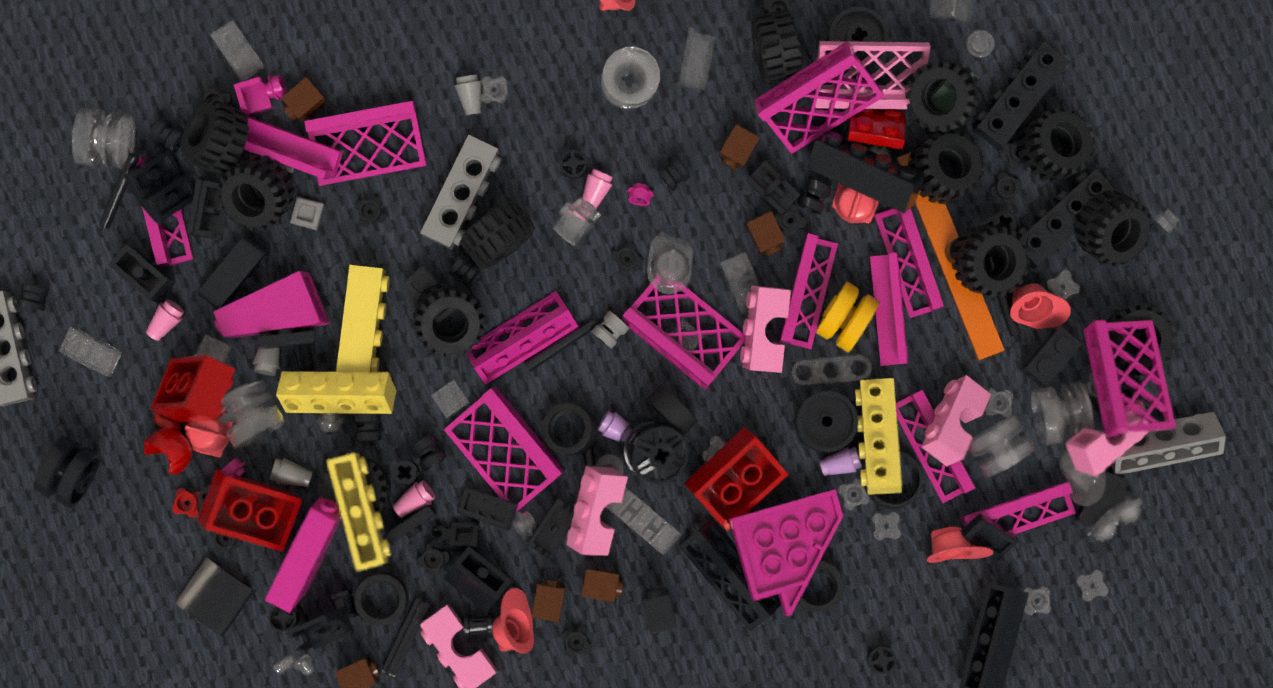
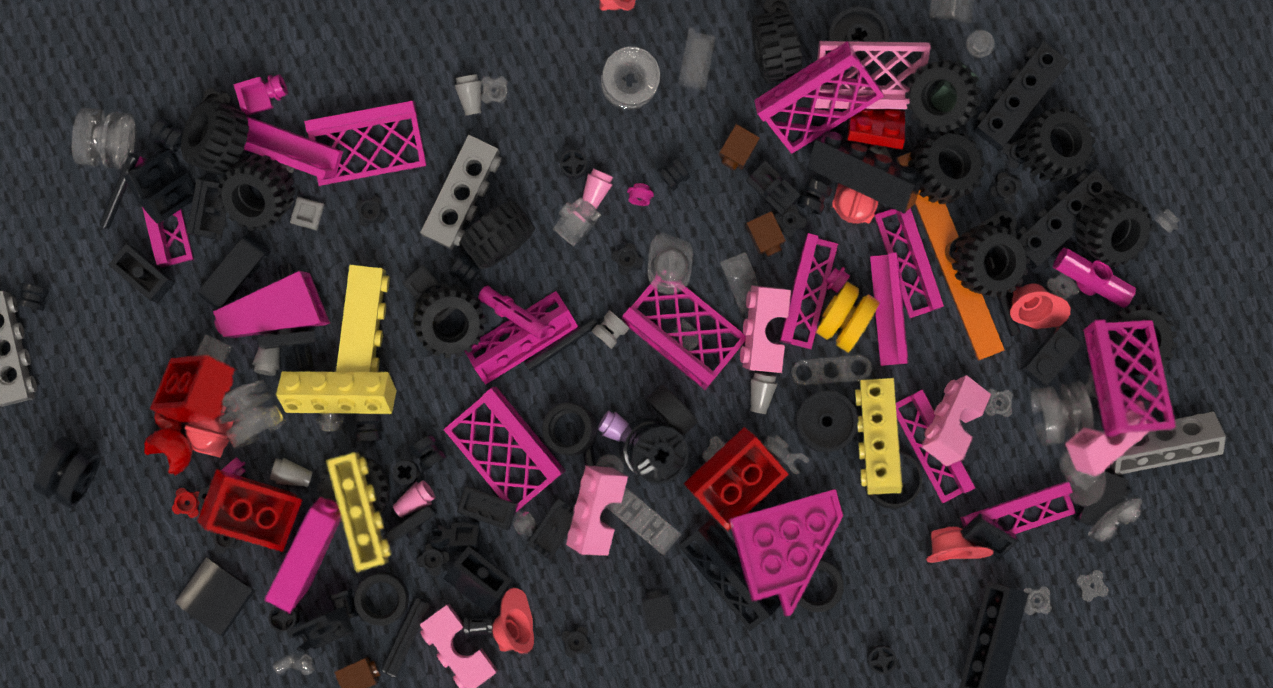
(90, 352): clear slope -> none
(165, 318): bright pink cone -> none
(237, 51): clear slope -> none
(303, 100): reddish brown brick -> none
(450, 399): clear plate -> none
(505, 307): none -> dark pink pin
(548, 601): reddish brown brick -> none
(602, 585): reddish brown brick -> none
(762, 391): none -> light grey cone
(778, 449): none -> clear plate
(837, 279): none -> dark pink plate
(841, 462): lavender cone -> none
(851, 502): clear plate -> none
(880, 520): clear plate -> none
(1001, 448): clear wheel -> none
(1094, 277): none -> dark pink piece

